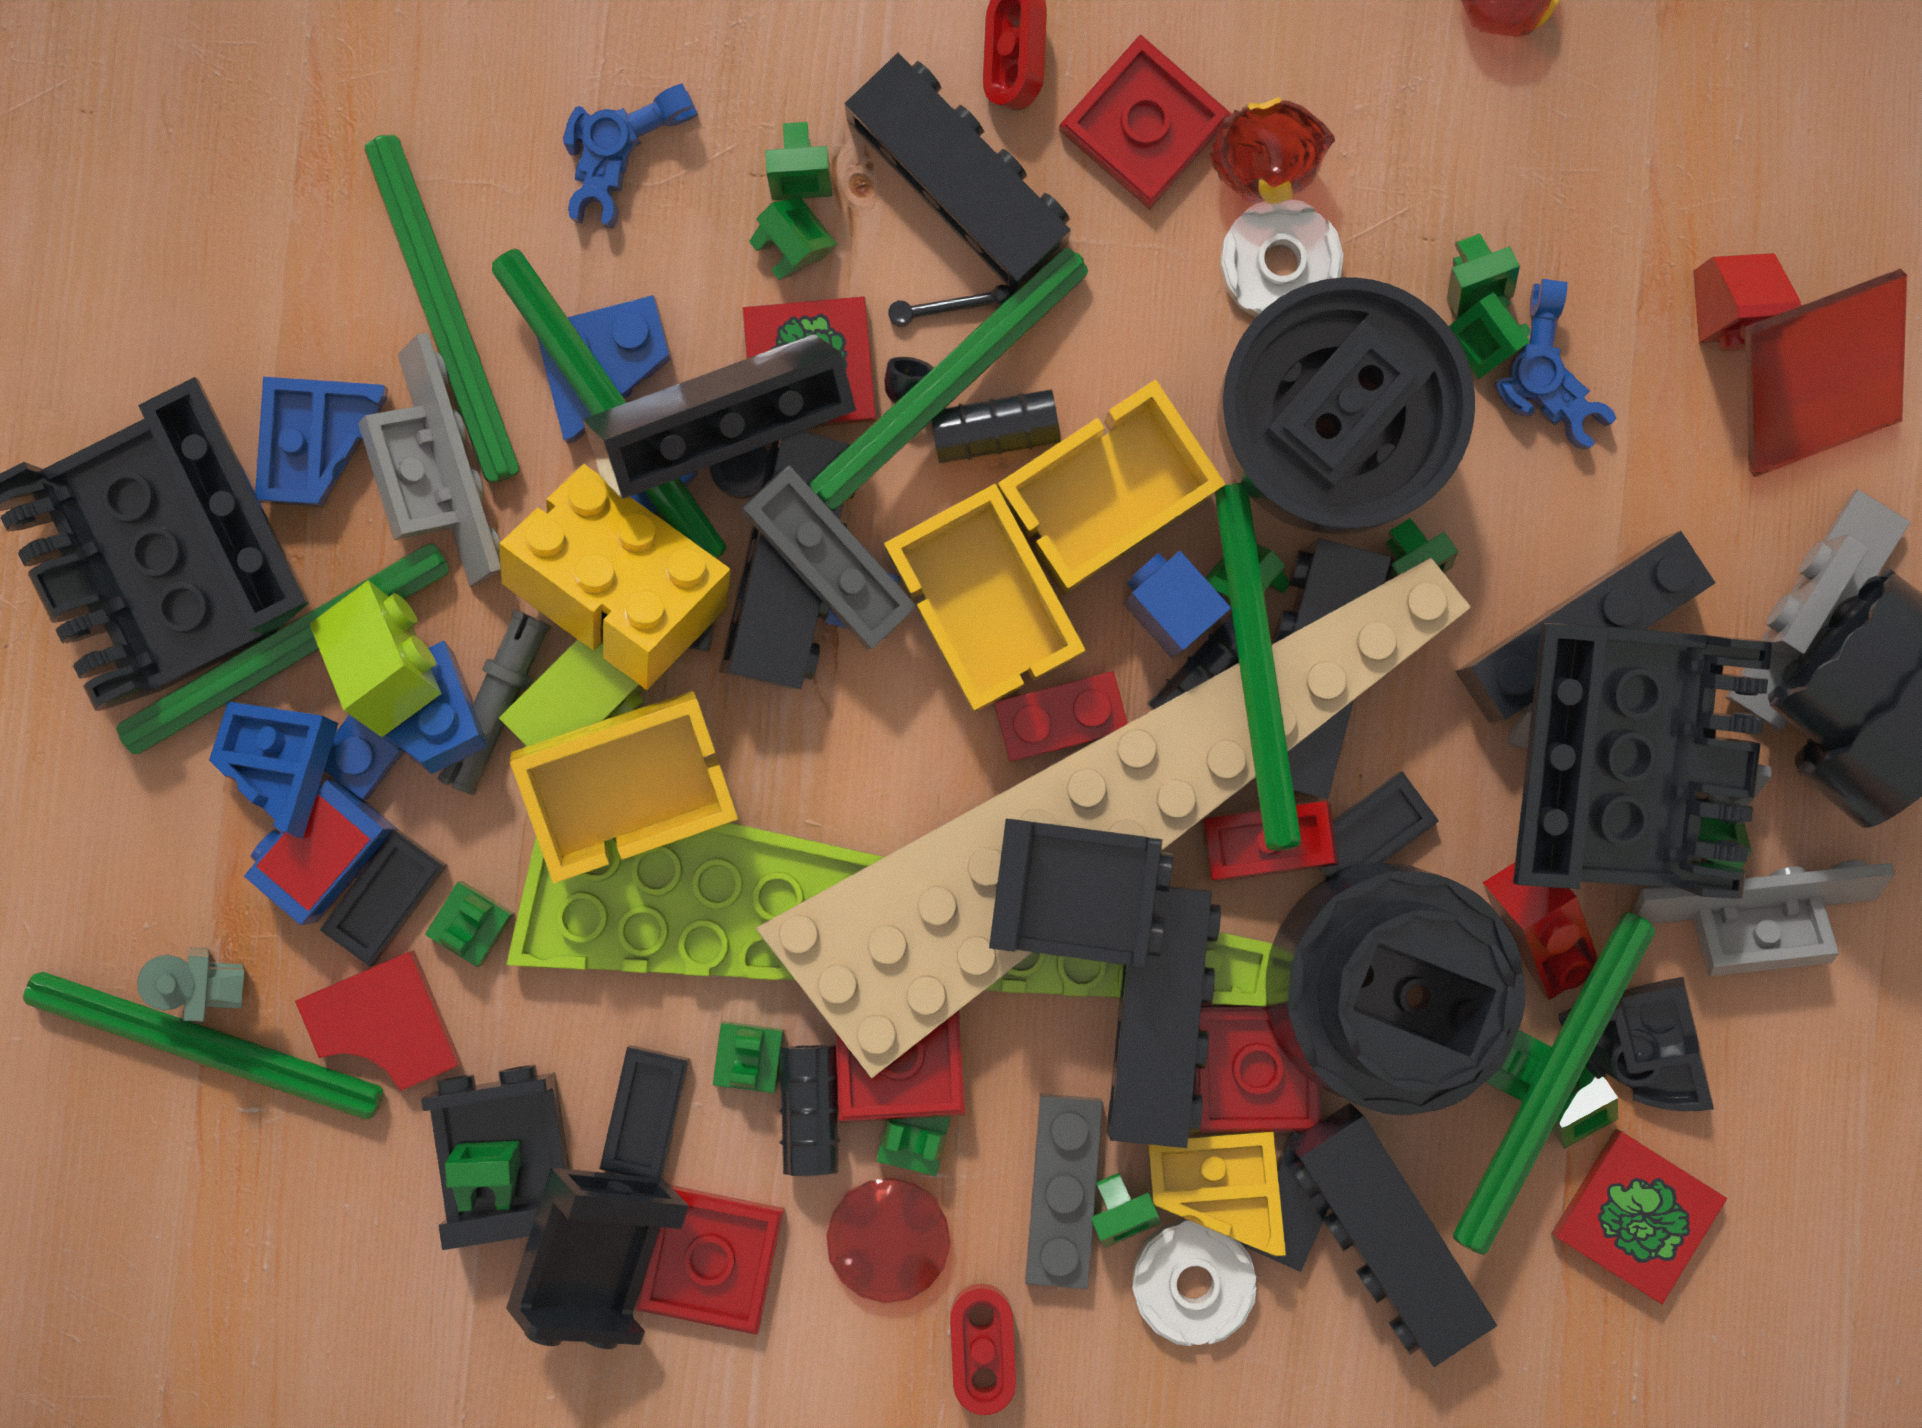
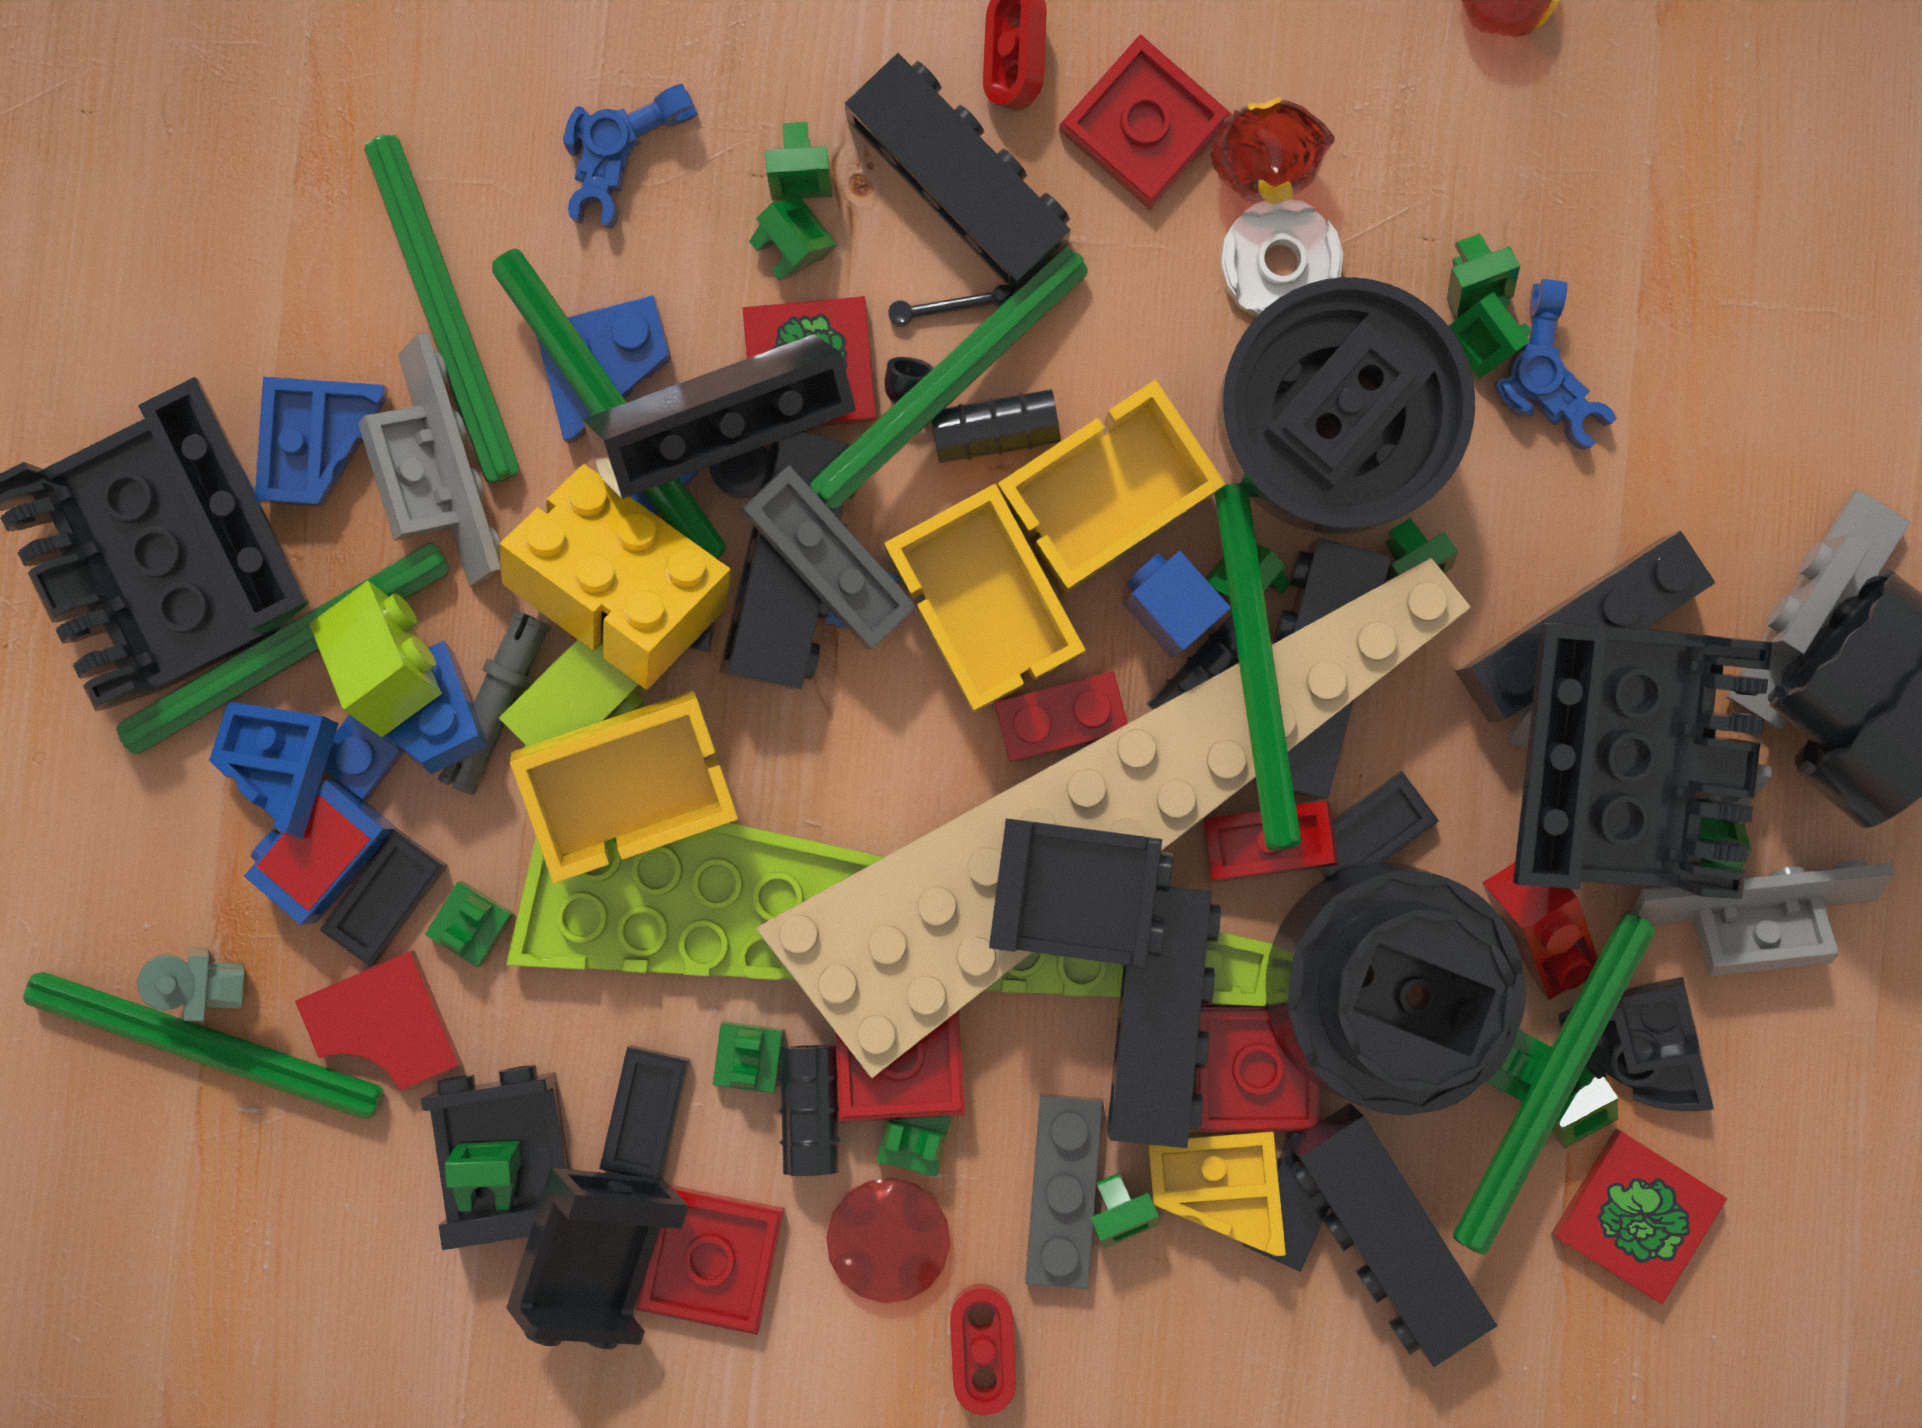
(1189, 1319): white tile -> none
(1738, 293): red slope -> none
(1825, 372): clear red piece -> none

